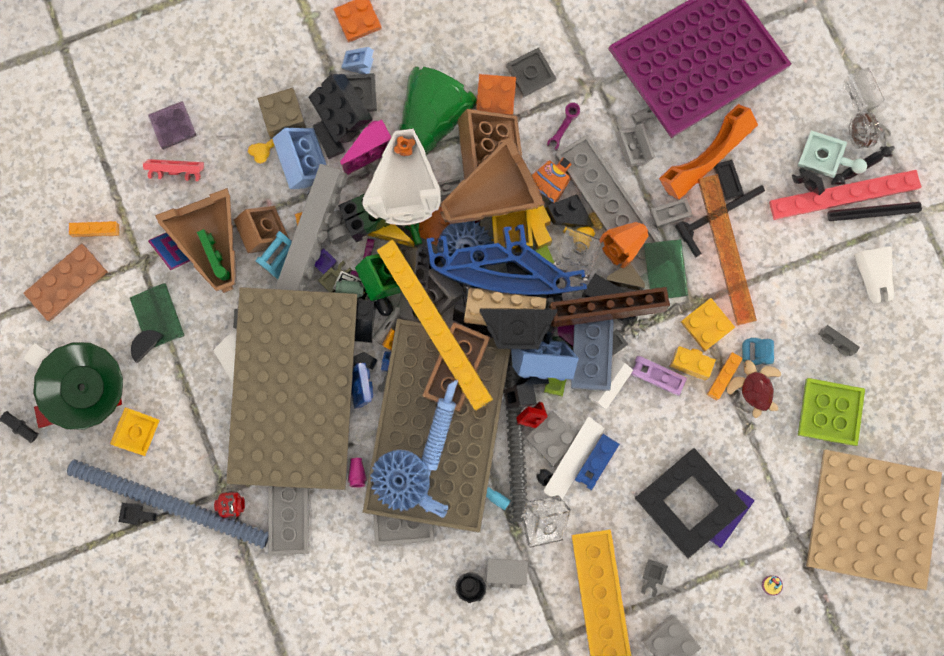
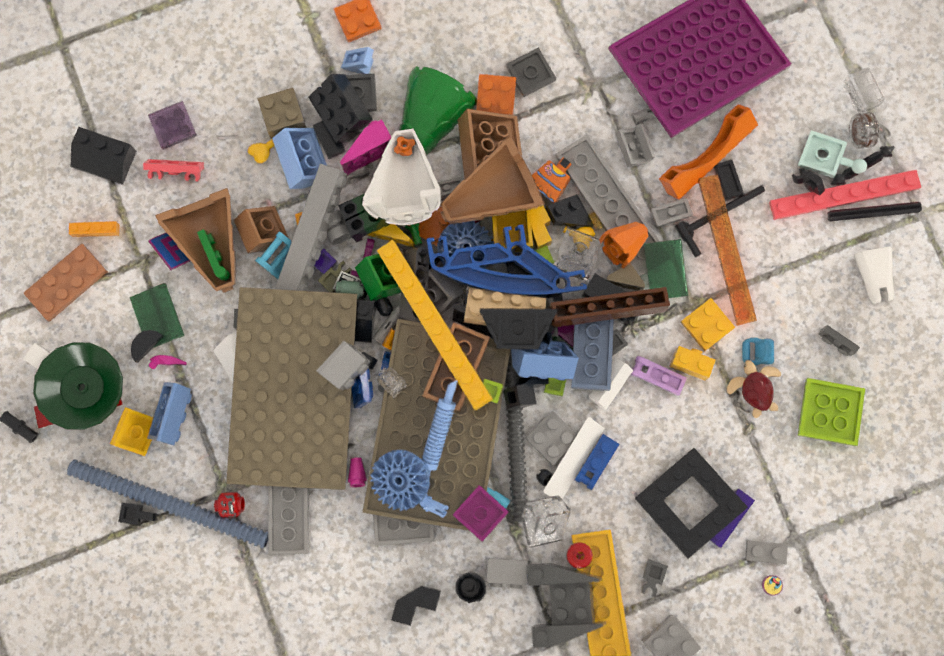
(101, 155): none -> black slope
(165, 360): none -> dark pink bar
(169, 413): none -> medium blue slope
(344, 366): none -> light grey slope
(391, 381): none -> clear slope
(406, 606): none -> black brick
(480, 513): none -> magenta plate
(494, 389): none -> lime plate
(532, 415): red bracket -> none
(565, 124): magenta brick -> none
(570, 603): none -> dark grey wedge
(576, 562): none -> red head
(724, 376): light orange piece -> none
(766, 552): none -> light grey plate
(874, 519): tan plate -> none

